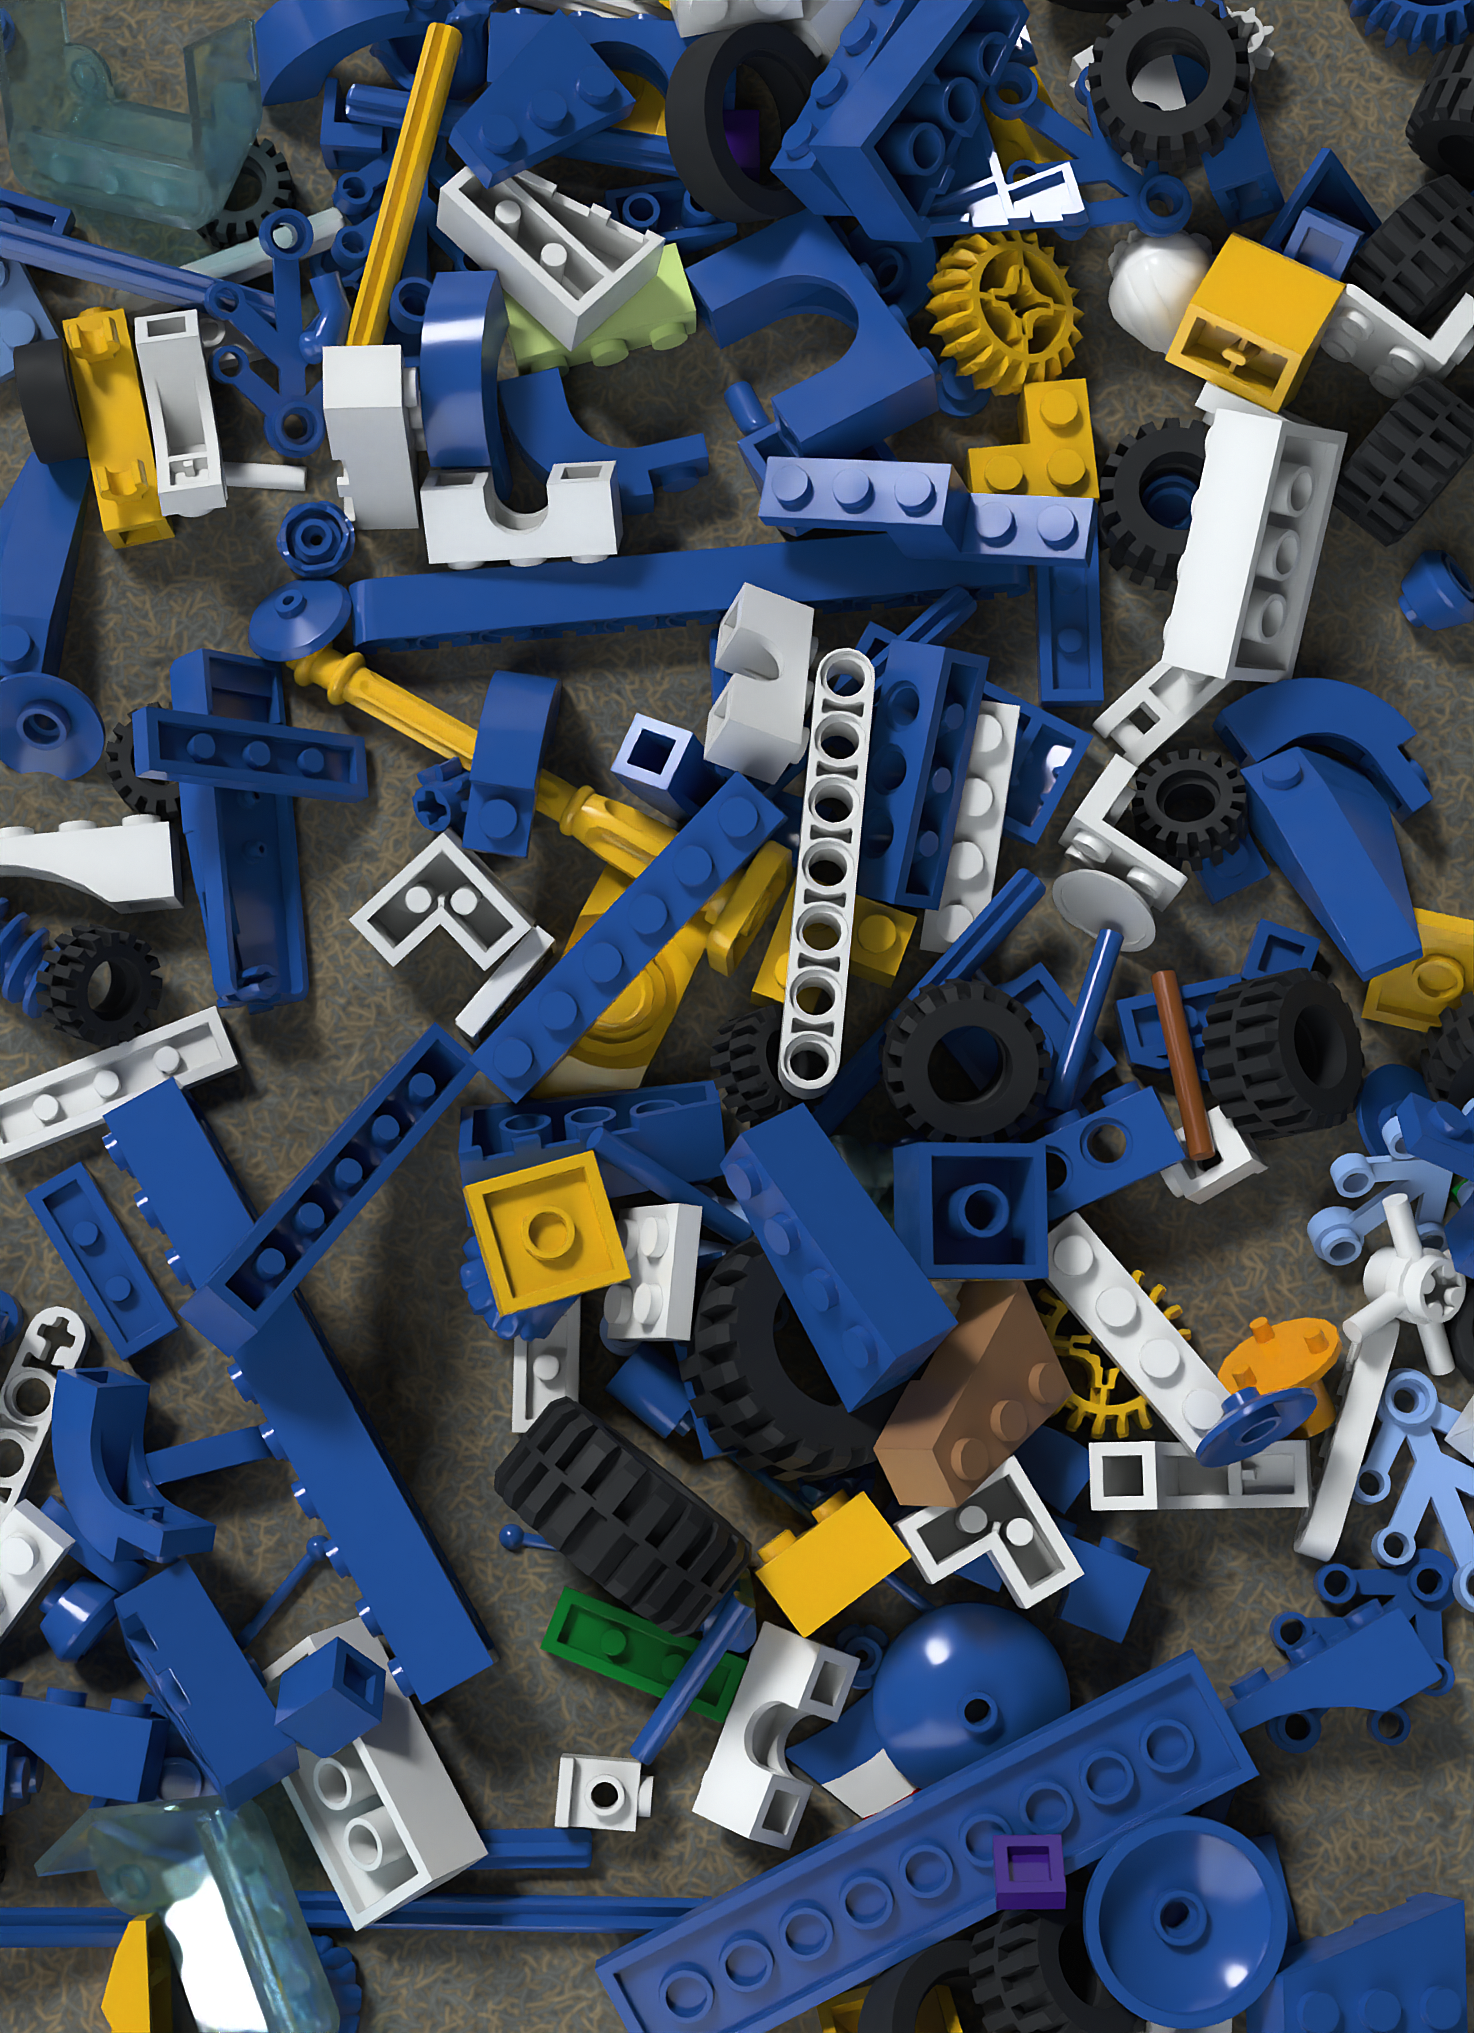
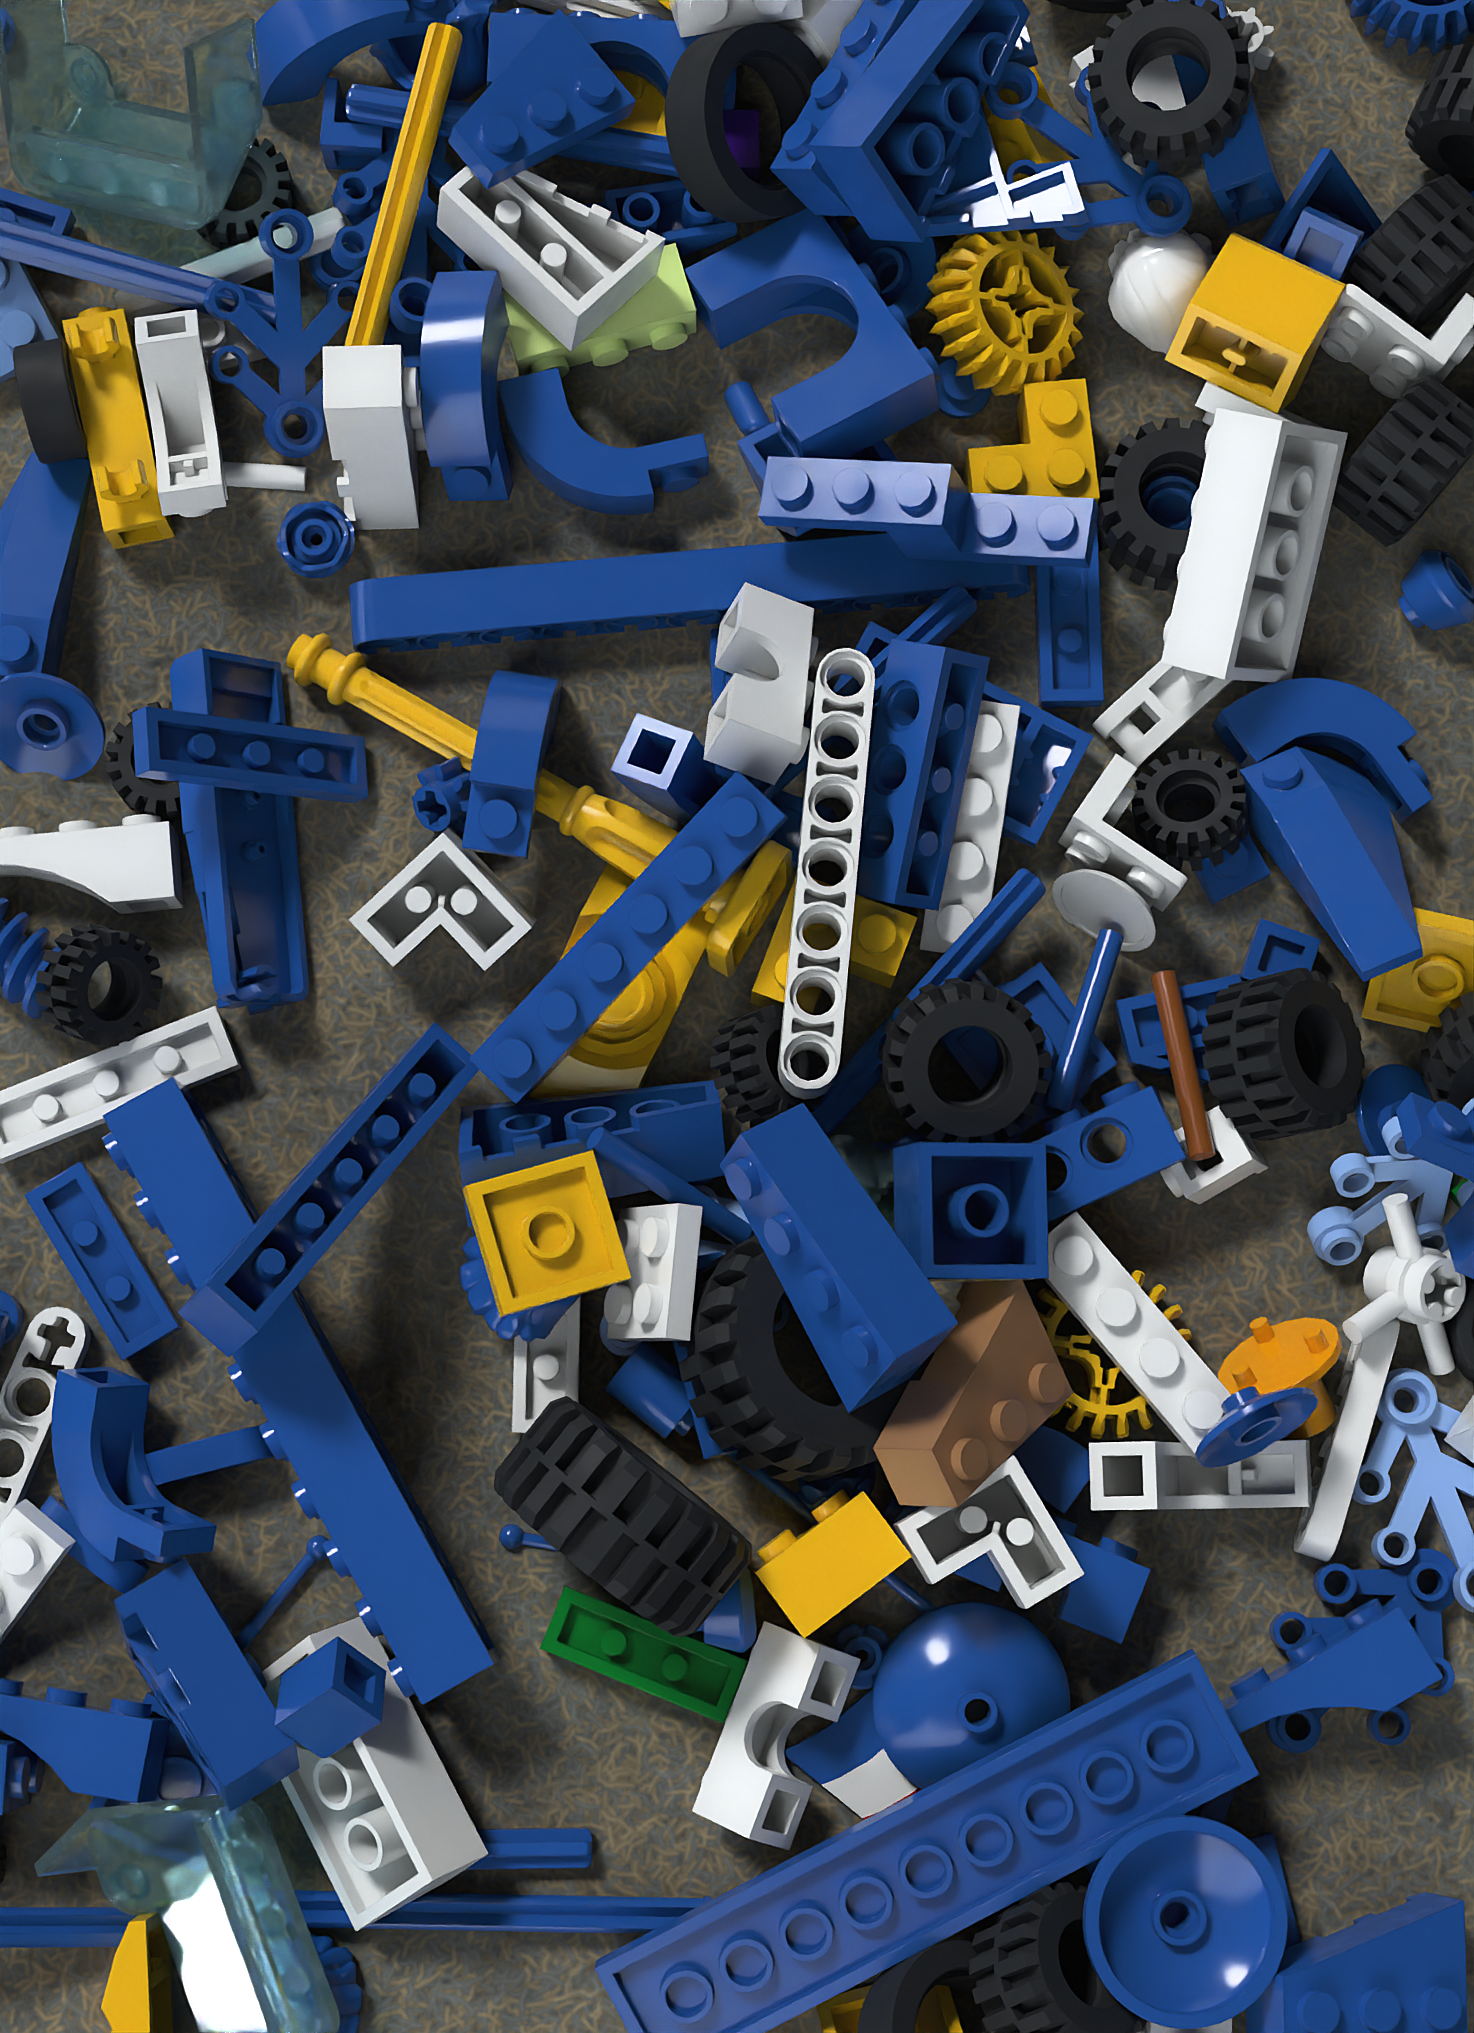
(77, 1617): blue cone -> none
(299, 619): blue piece -> none
(333, 320): blue arm -> none
(472, 526): white arch -> none
(506, 985): white tile -> none
(582, 1773): white brick -> none
(692, 1677): blue bar -> none
(1028, 1872): dark purple plate -> none

